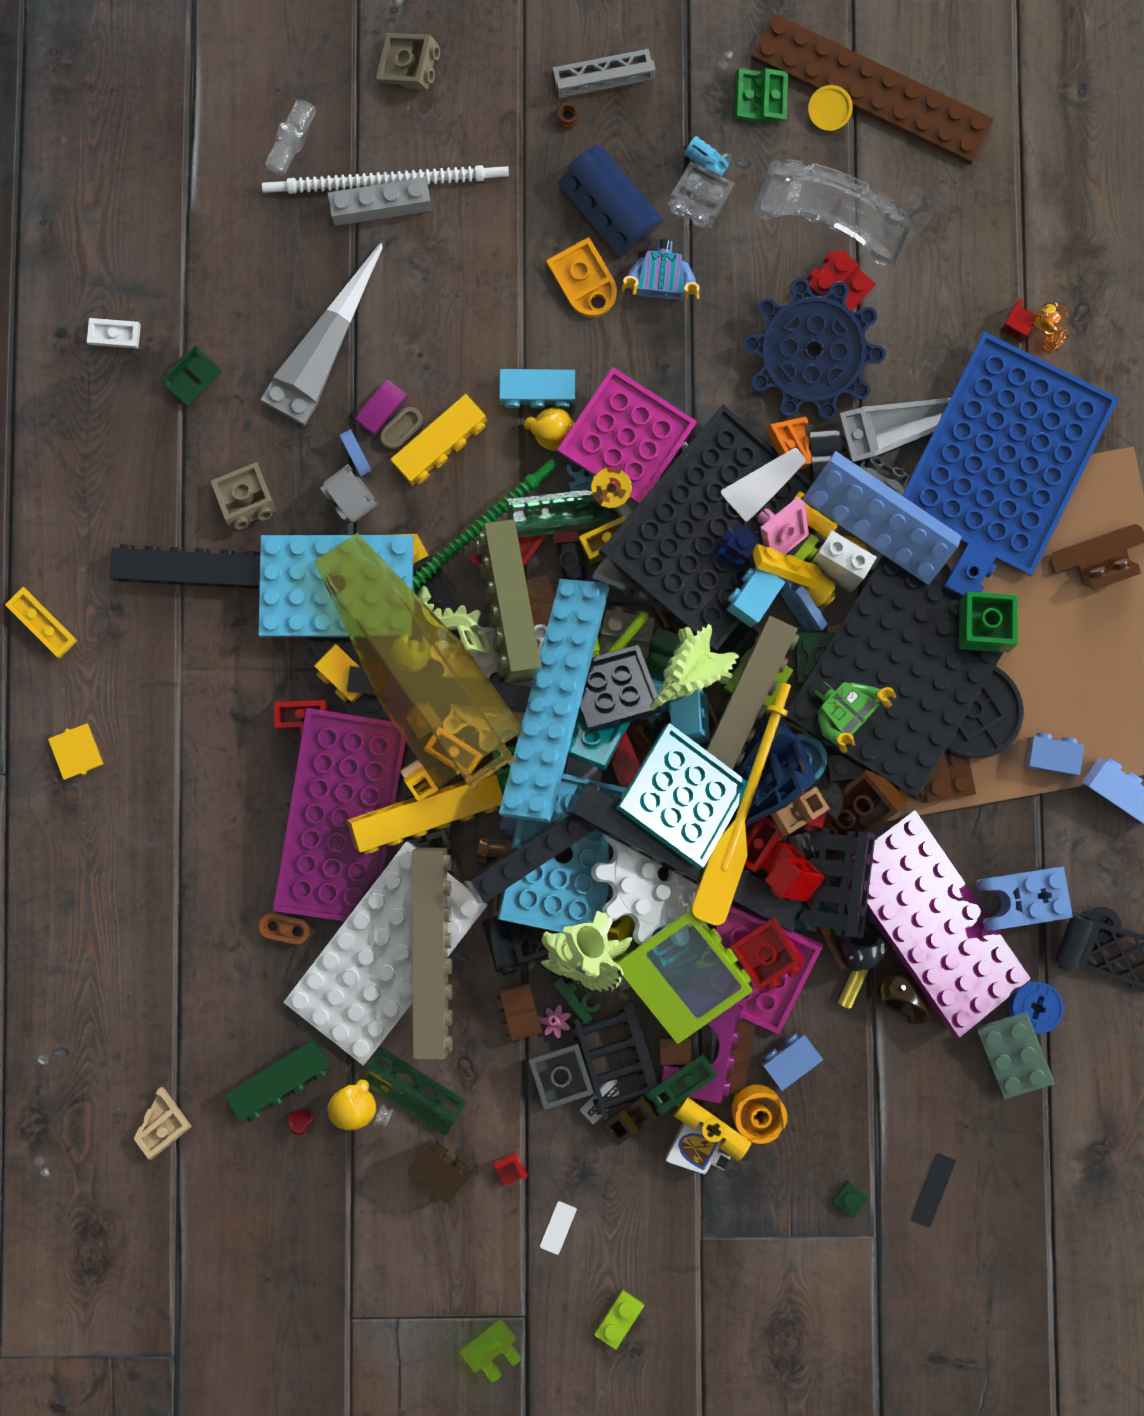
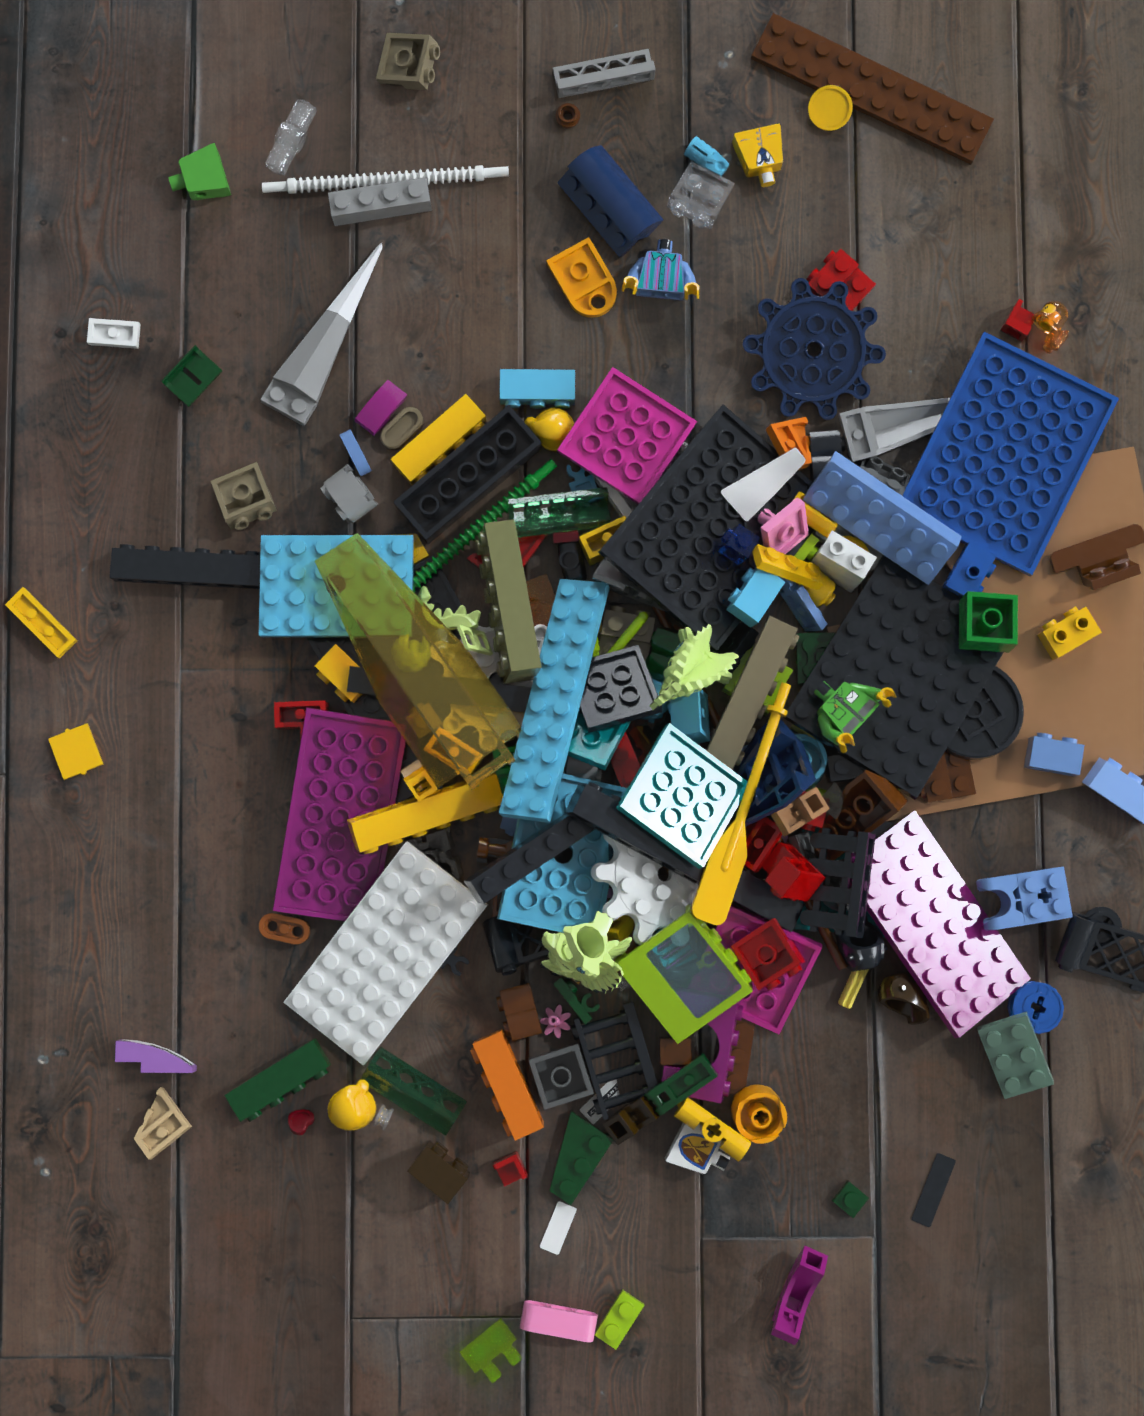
(152, 1057): none -> medium lavender slope
(202, 175): none -> bright green torso
(430, 953): dark tan brick -> none
(468, 474): none -> black brick
(508, 1084): none -> orange brick
(558, 1321): none -> bright pink beam
(579, 1155): none -> dark green wing
(603, 479): yellow piece -> none
(760, 95): green slope -> none
(760, 152): none -> yellow torso
(791, 1061): medium blue brick -> none
(796, 1294): none -> magenta arch
(836, 200): clear windscreen -> none
(1069, 633): none -> yellow brick

